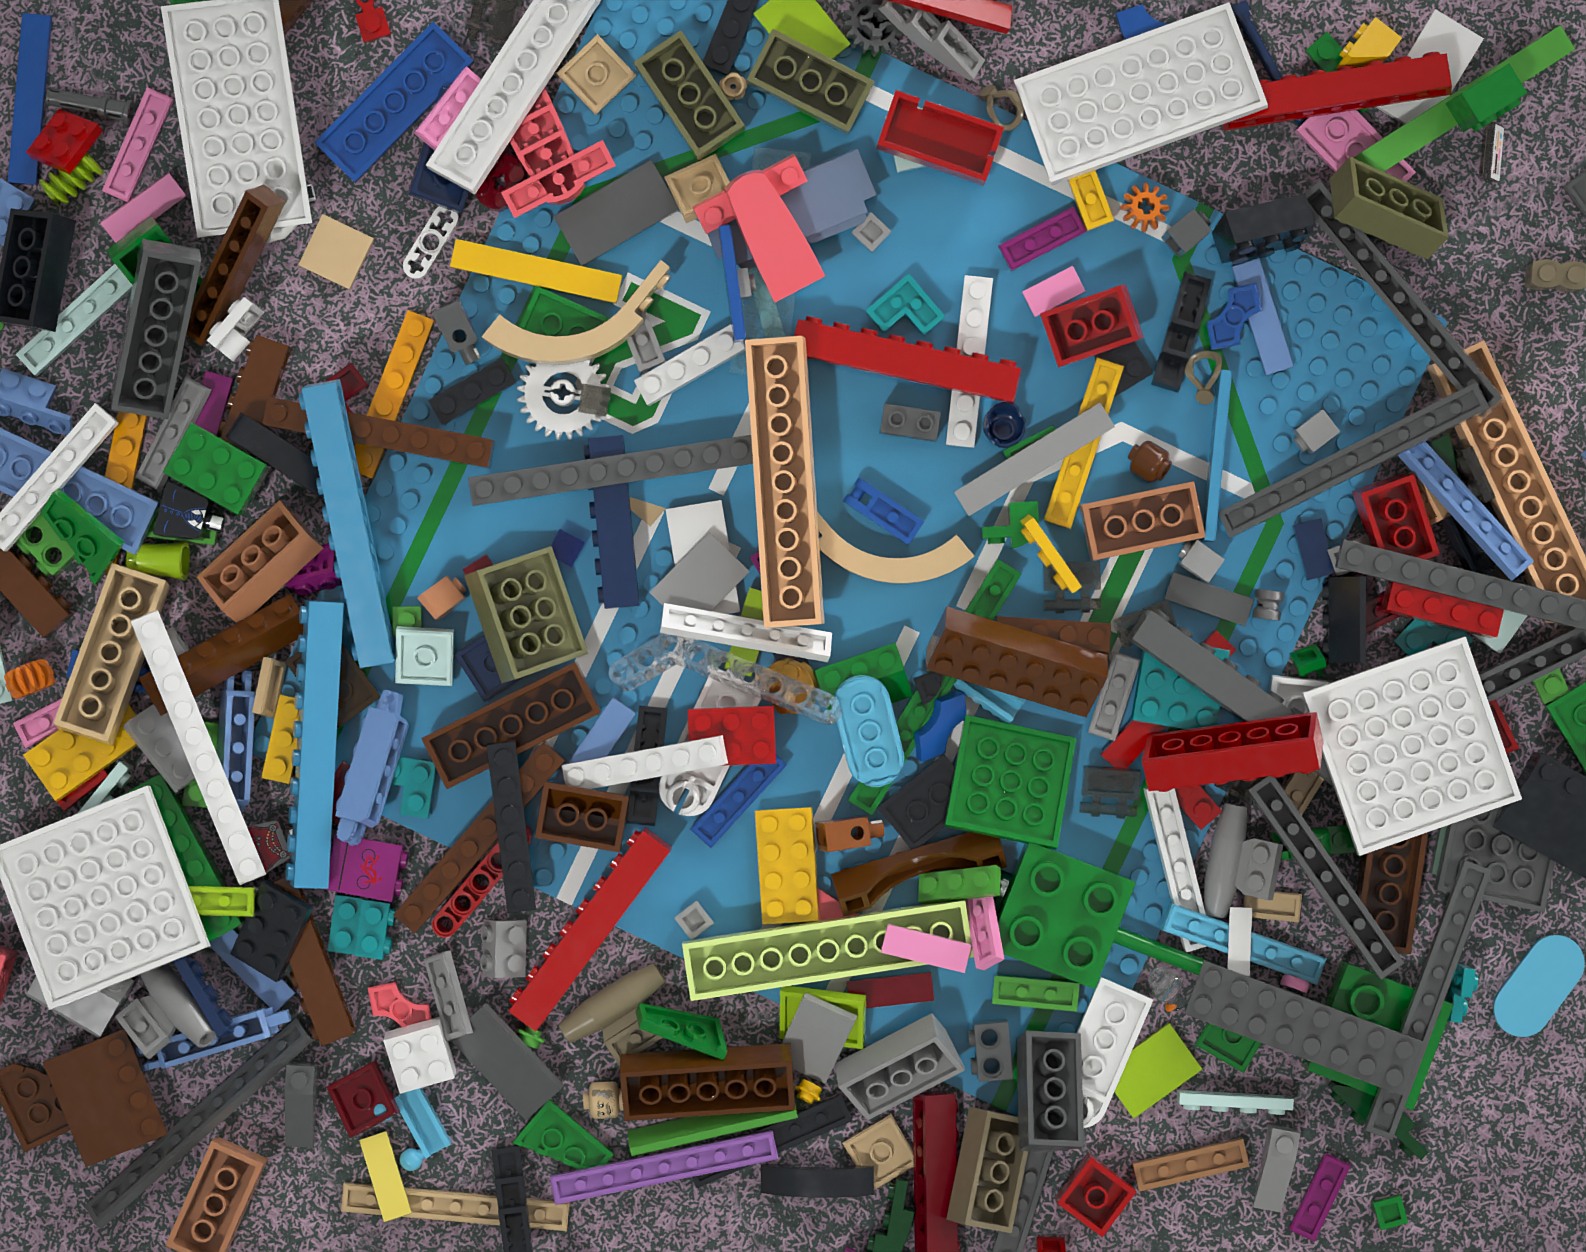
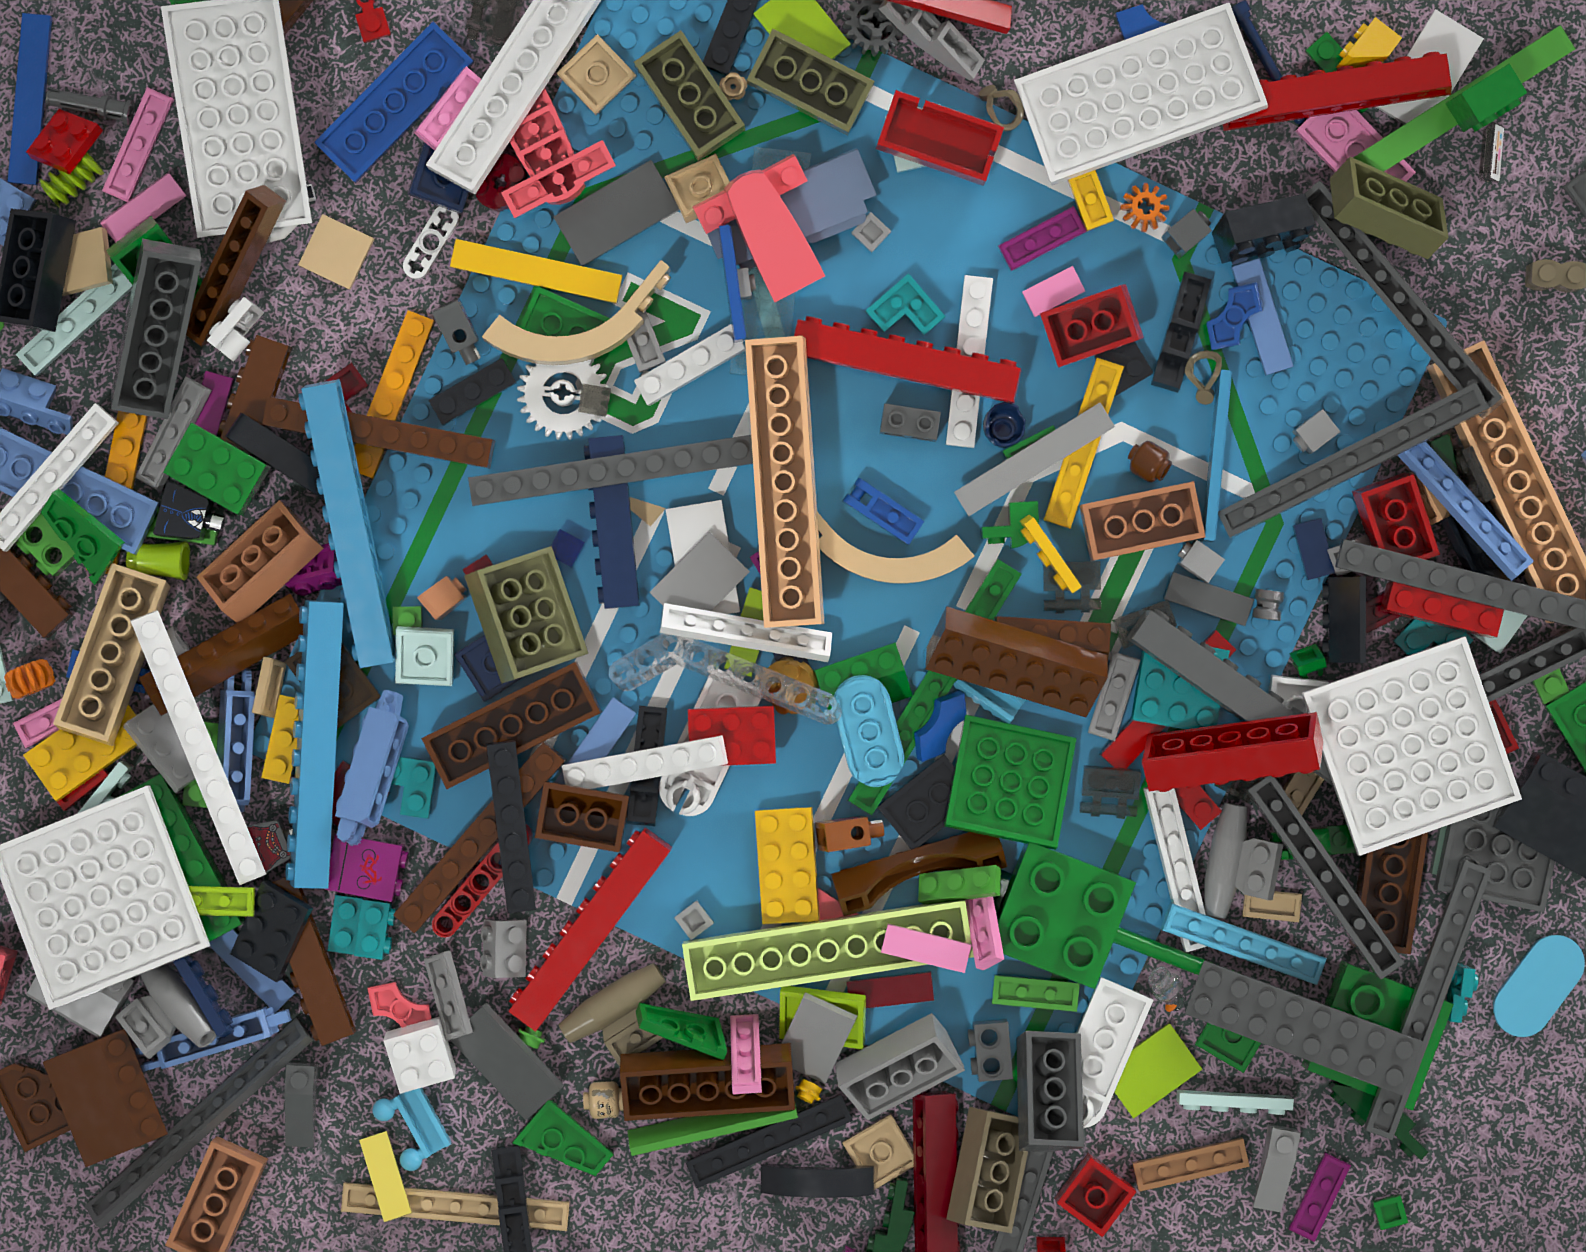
(88, 262): none -> tan tile
(357, 1097): dark red tile -> none
(663, 1167): medium lavender tile -> none
(735, 800): blue tile -> none
(745, 1054): none -> bright pink tile
(928, 686): black tile -> none
(1240, 940): white sticker -> none
(1295, 983): bright pink tile -> none

